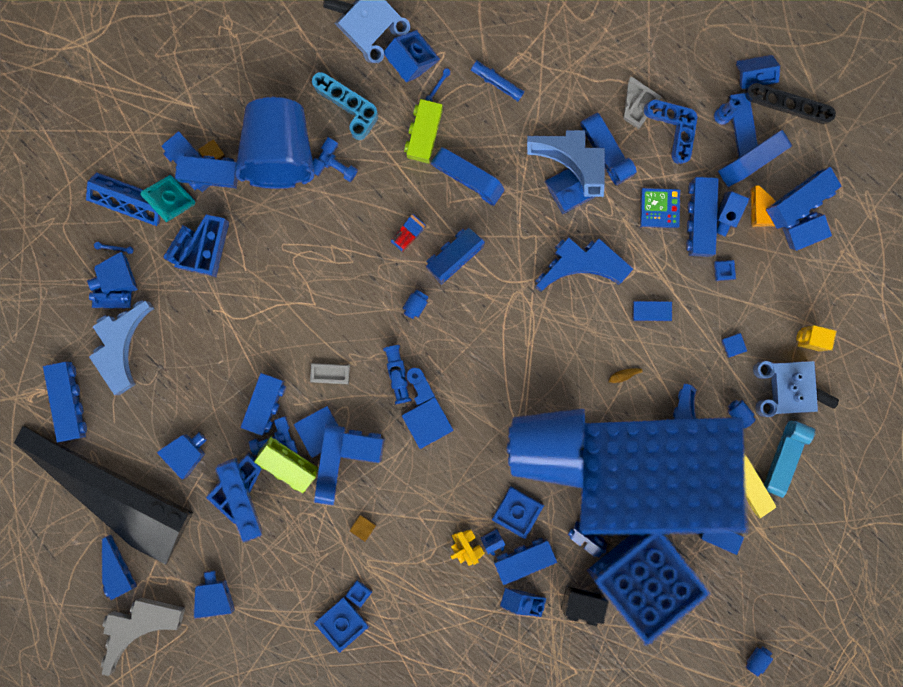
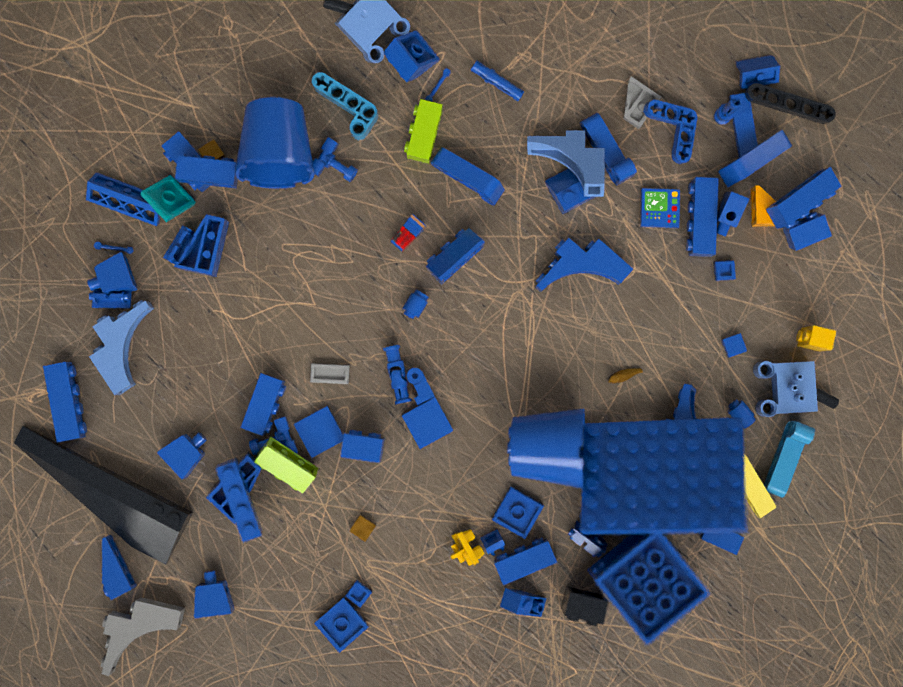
(329, 465): blue beam -> none
(652, 311): blue tile -> none
(759, 661): blue brick -> none

